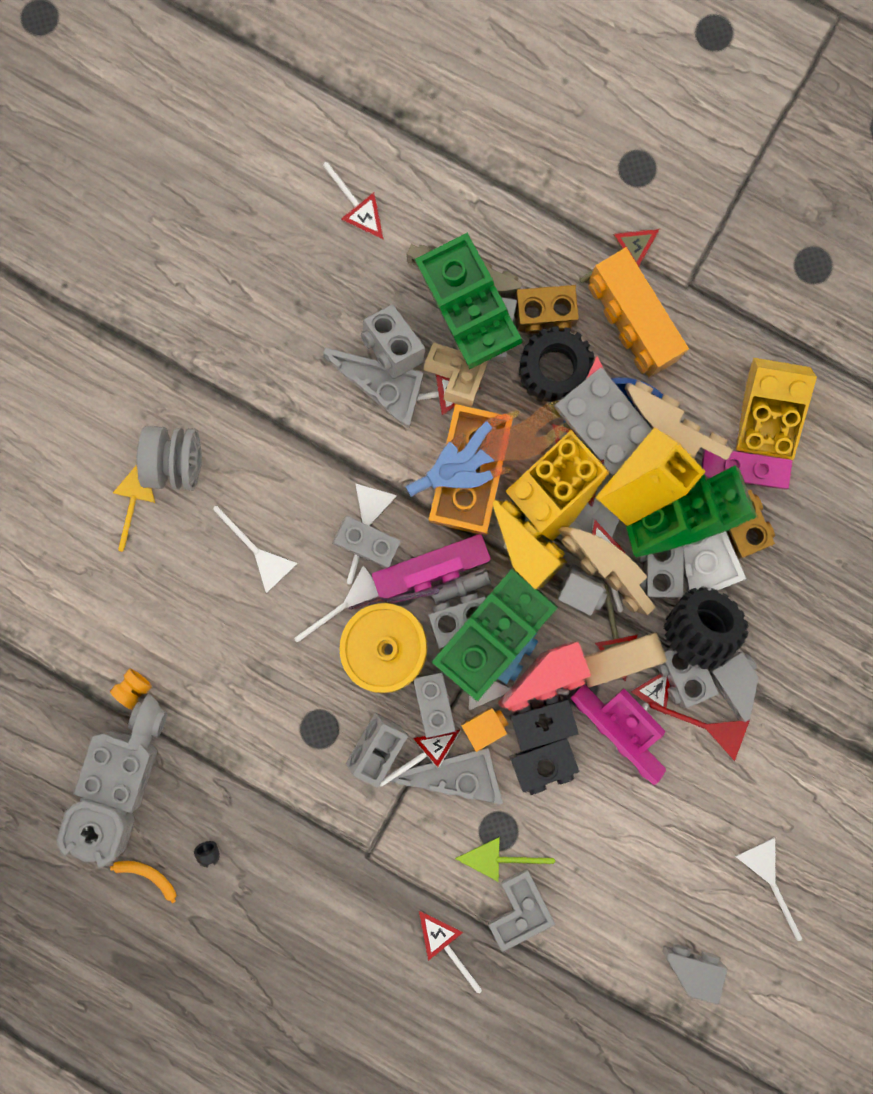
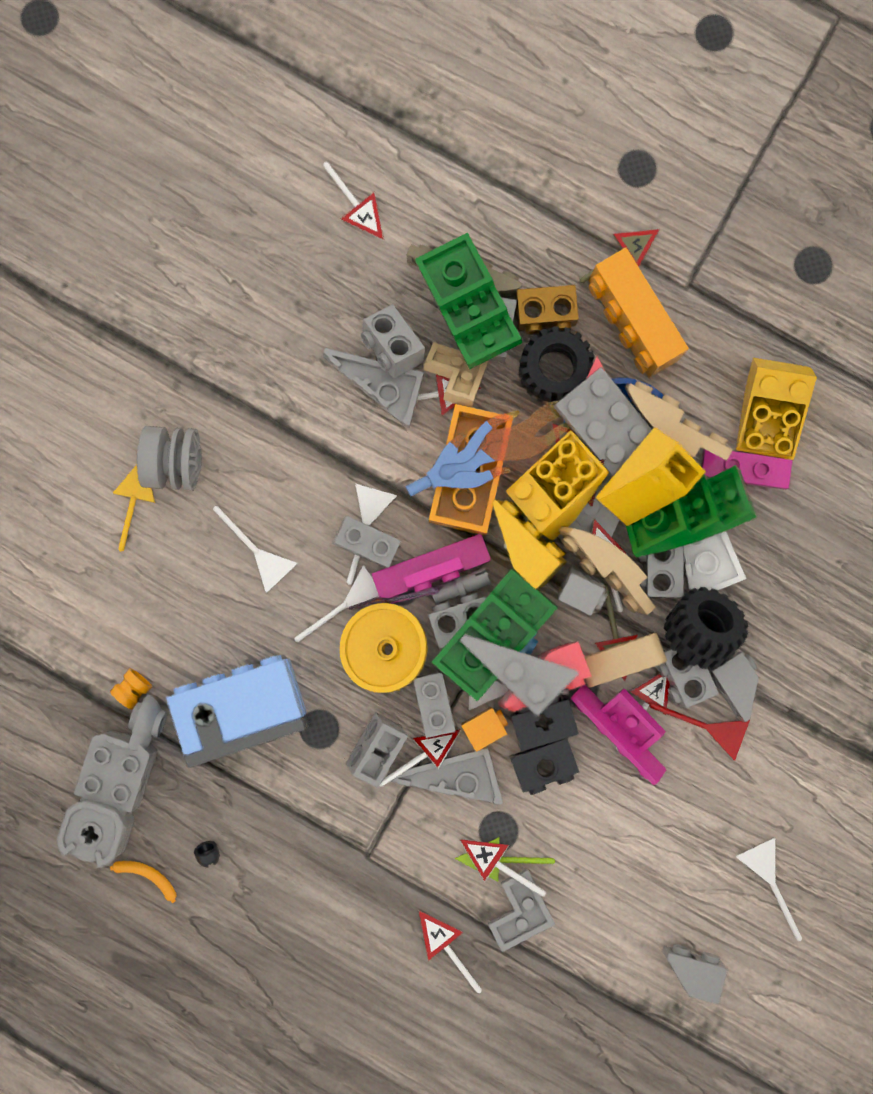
(246, 710): none -> light blue piece
(487, 856): none -> piece
(527, 677): none -> light grey wing
(763, 529): pearl gold brick -> none

